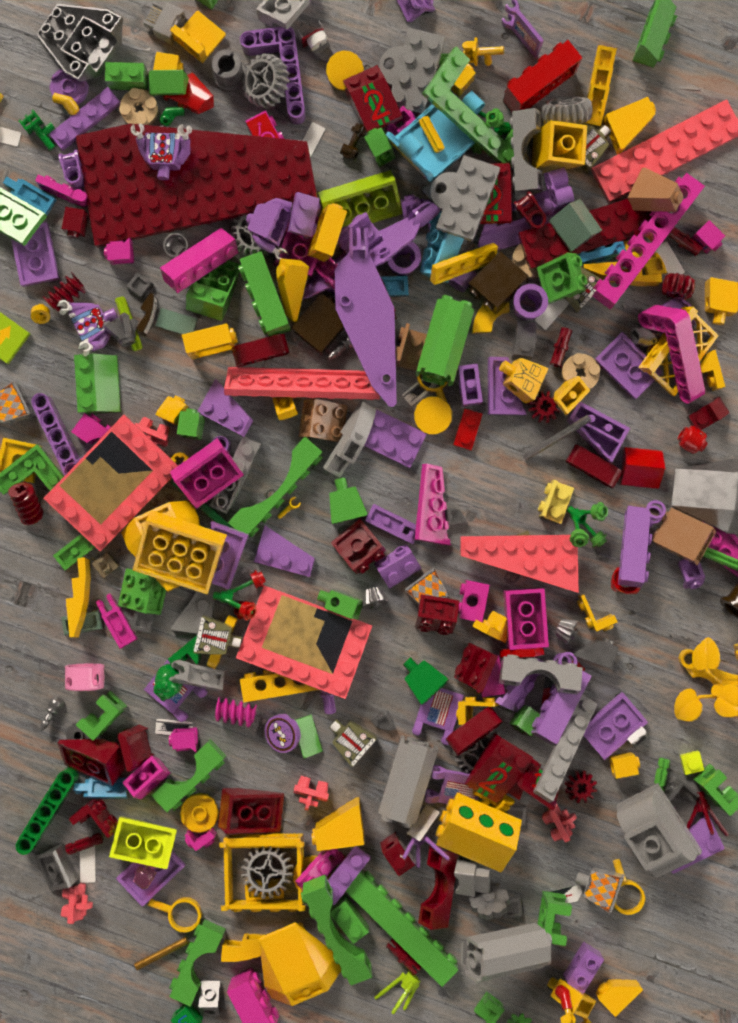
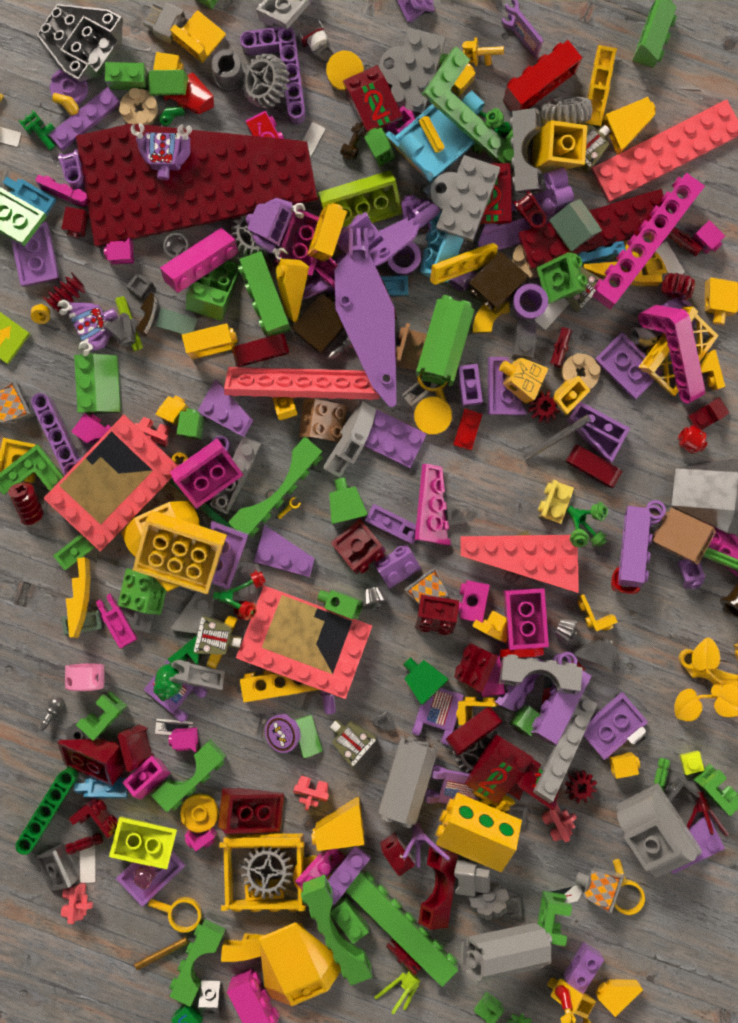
(105, 565): dark tan tile -> none
(235, 713): dark pink piece -> none
(303, 215): medium lavender bracket -> none
(423, 823): white sticker -> none
(642, 468): red slope -> none
(654, 193): medium nougat slope -> none

